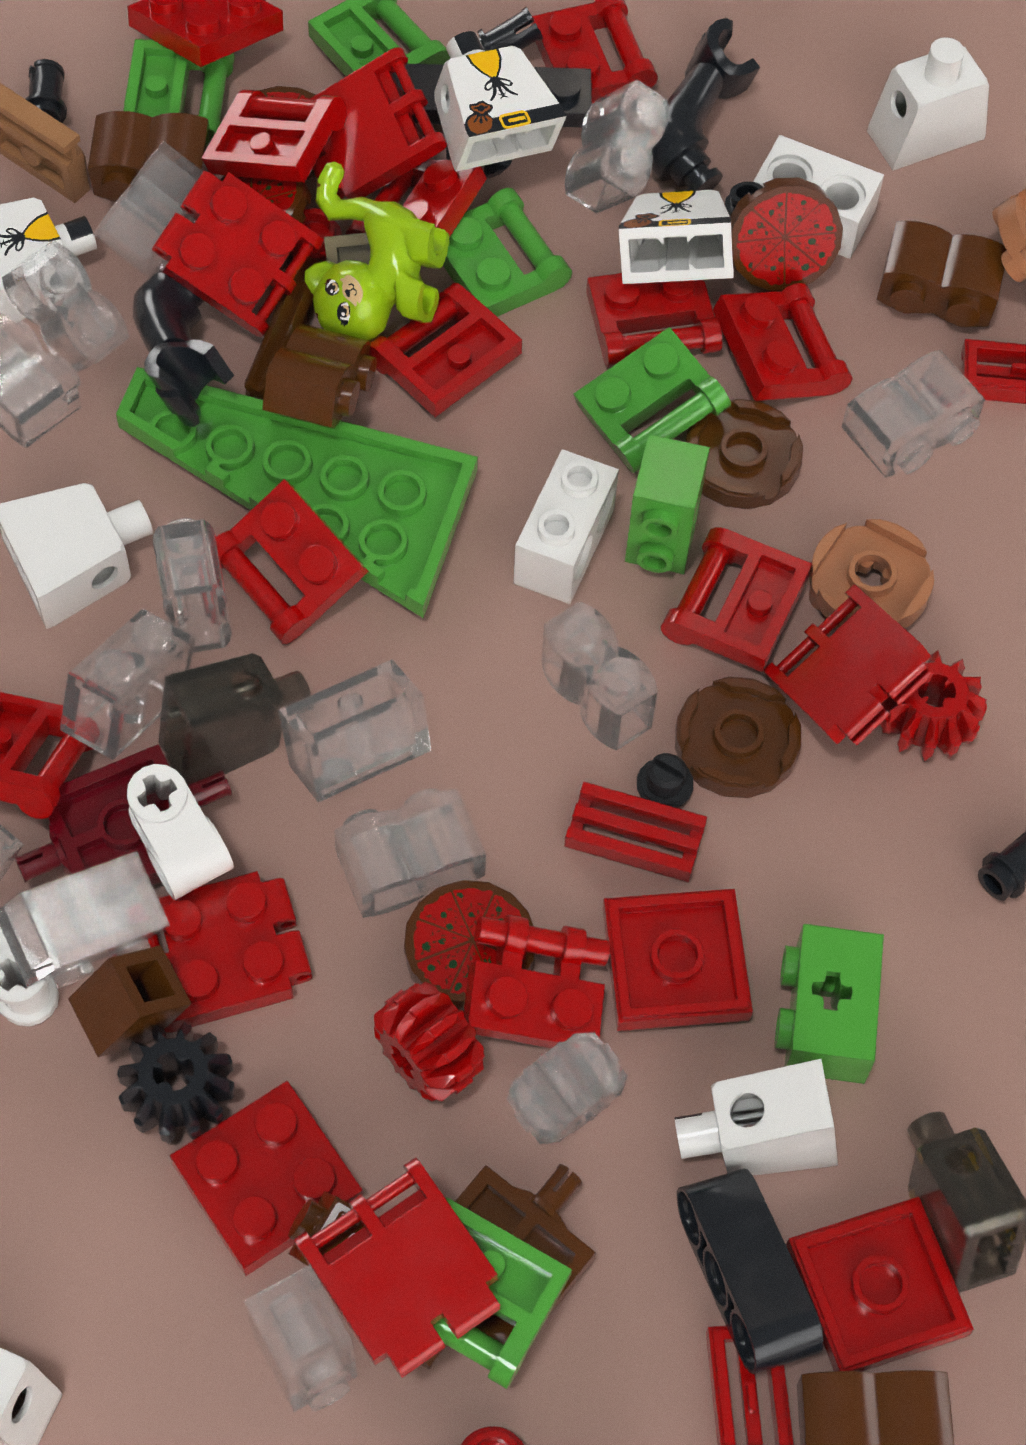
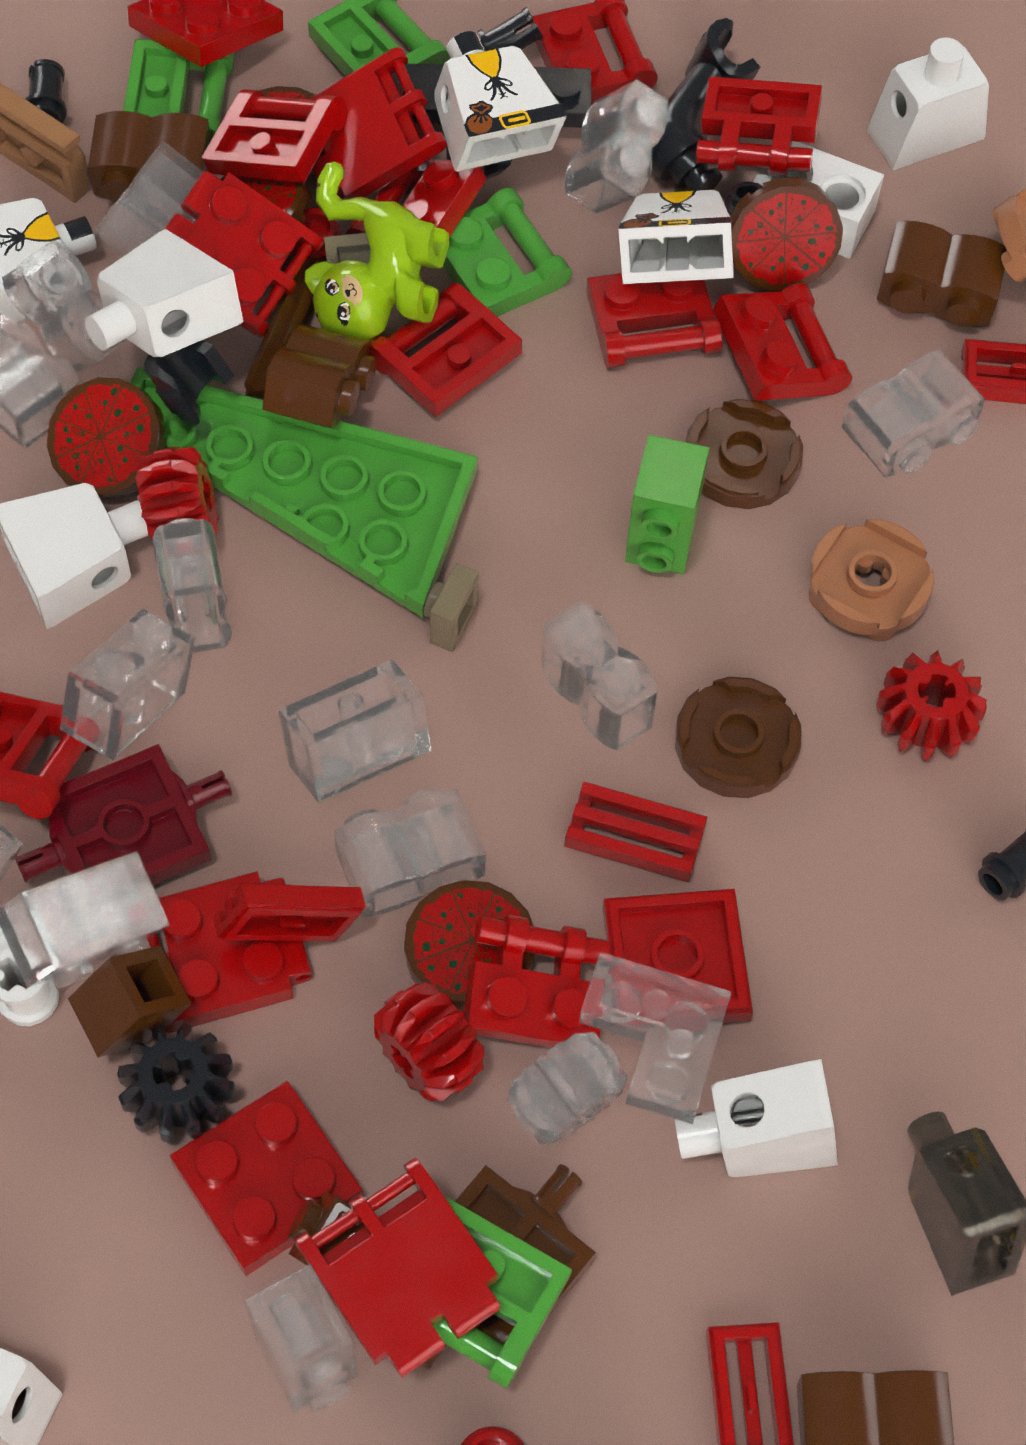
(103, 433): none -> tile
(164, 297): none -> white torso
(174, 487): none -> red gear
(180, 839): white piece -> none
(224, 715): clear smoke torso -> none
(289, 912): none -> red tile
(303, 550): red plate -> none
(452, 606): none -> dark tan plate
(565, 526): white brick -> none
(641, 388): bright green plate -> none
(665, 780): black piece -> none
(673, 1019): none -> clear plate
(749, 1271): black beam -> none
(755, 606): red plate -> none
(759, 111): none -> red plate
(848, 970): bright green brick -> none
(852, 669): red plate -> none
(880, 1286): red plate -> none

